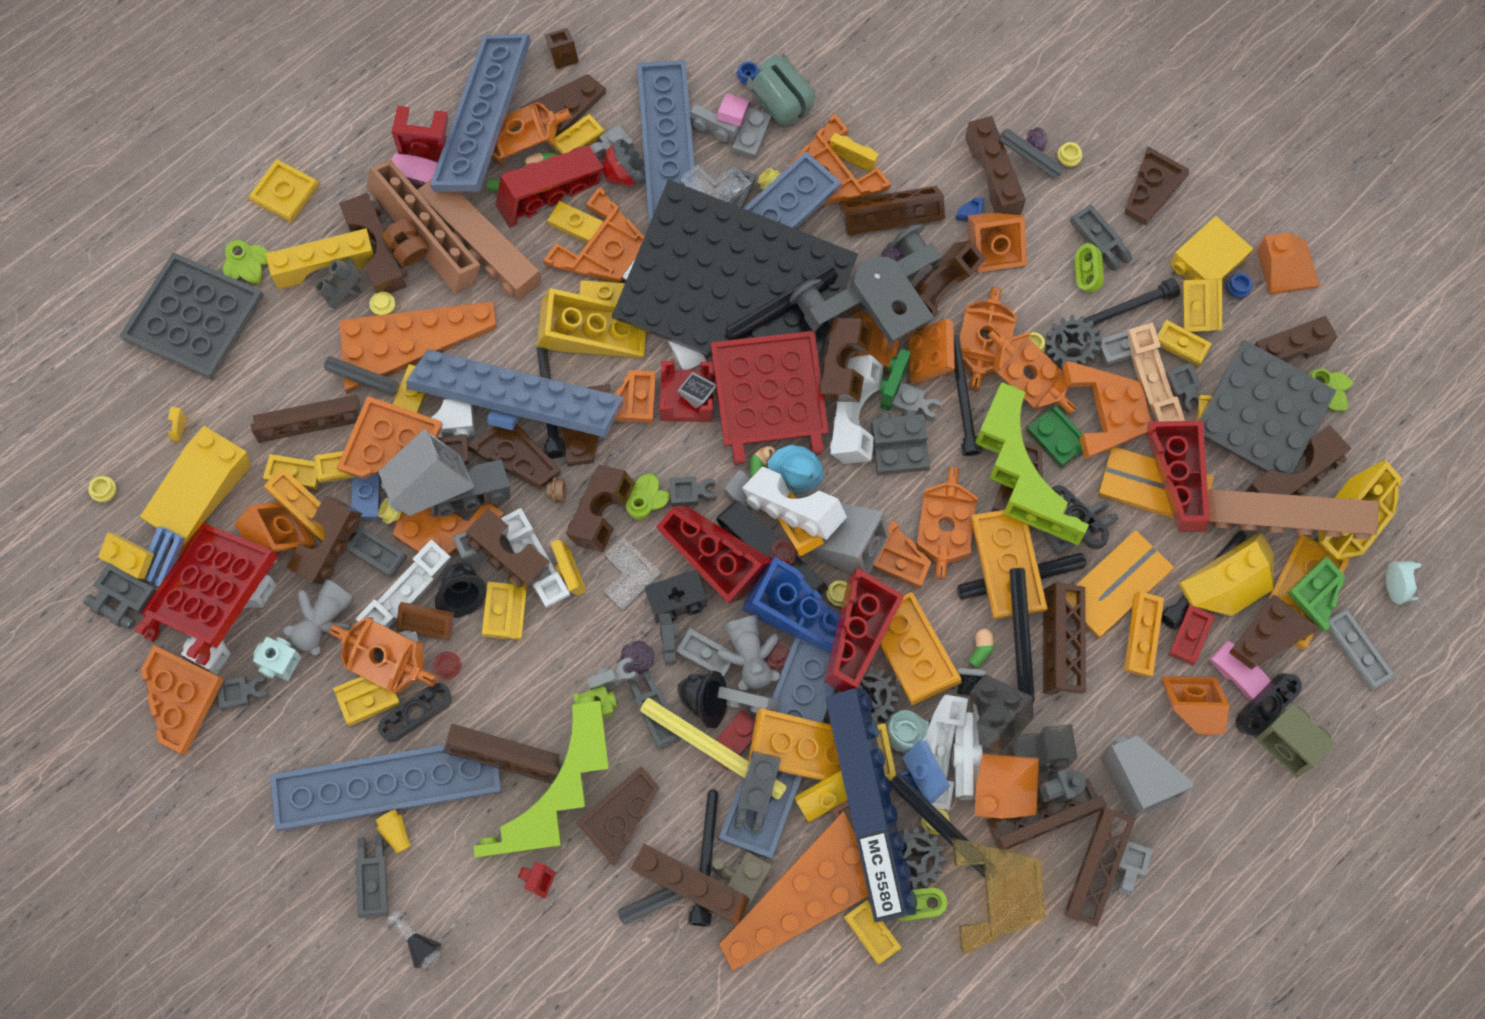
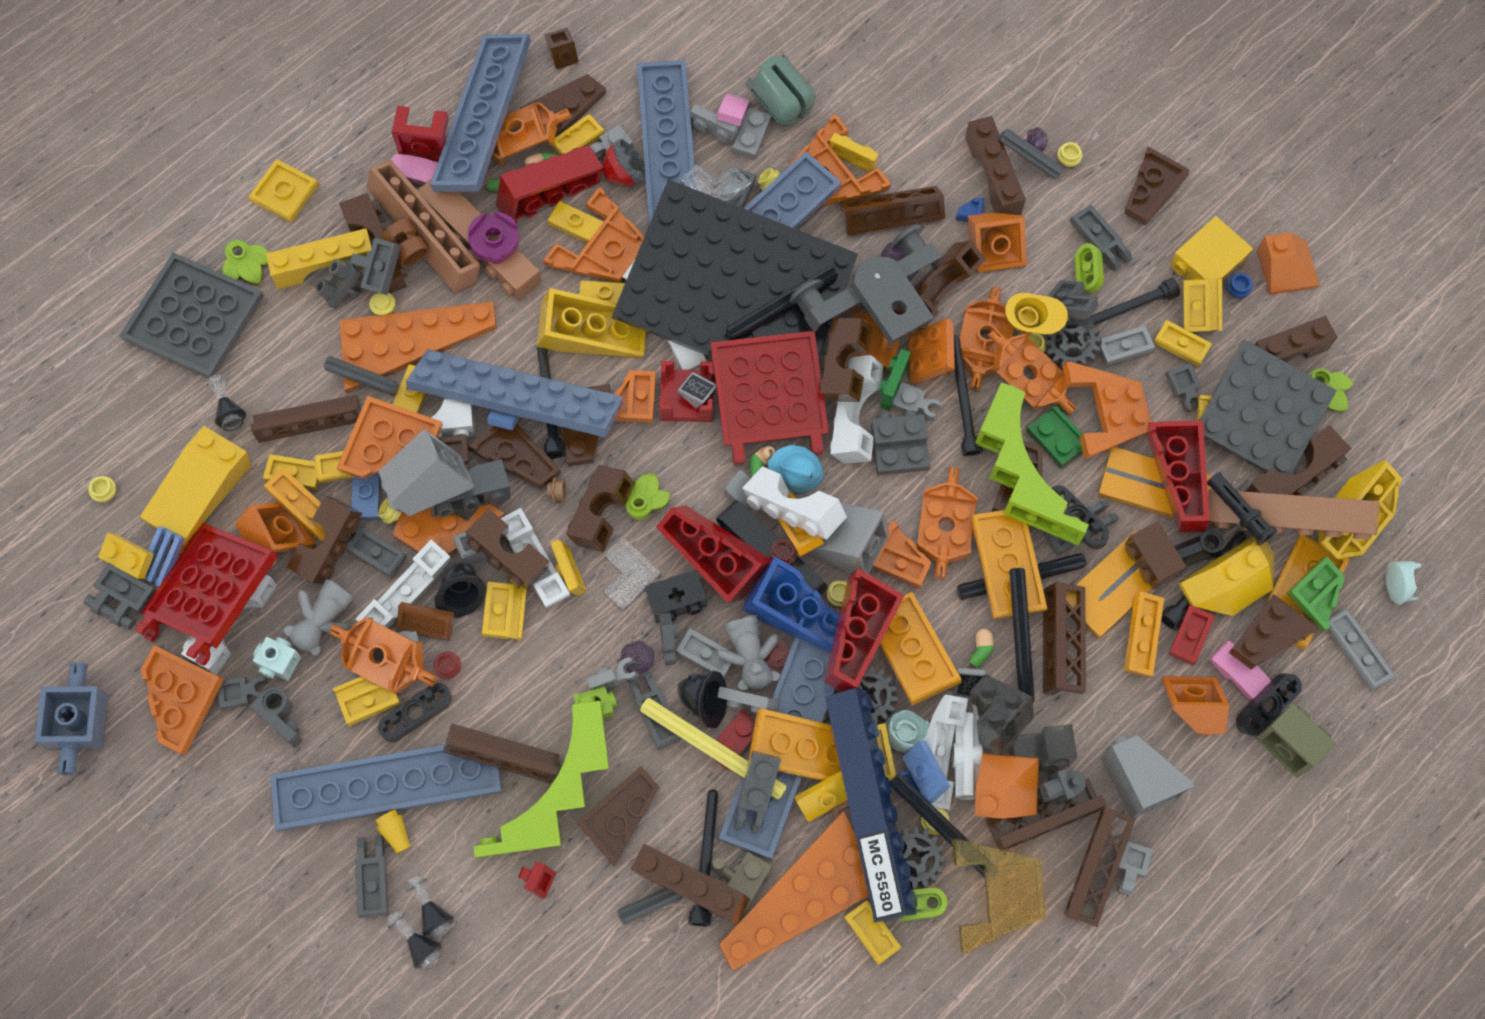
(85, 708): none -> sand blue brick
(178, 423): yellow tile -> none
(228, 414): none -> piece
(275, 717): none -> dark grey plate
(378, 265): none -> dark grey hinge
(435, 920): none -> piece
(491, 224): none -> magenta plate
(687, 491): dark grey plate -> none
(747, 68): blue plate -> none
(1036, 313): none -> yellow piece
(1070, 295): none -> dark grey plate
(1152, 375): light nougat slope -> none
(1154, 555): none -> reddish brown brick
(1194, 550): none -> black piece
(1249, 517): none -> black pin

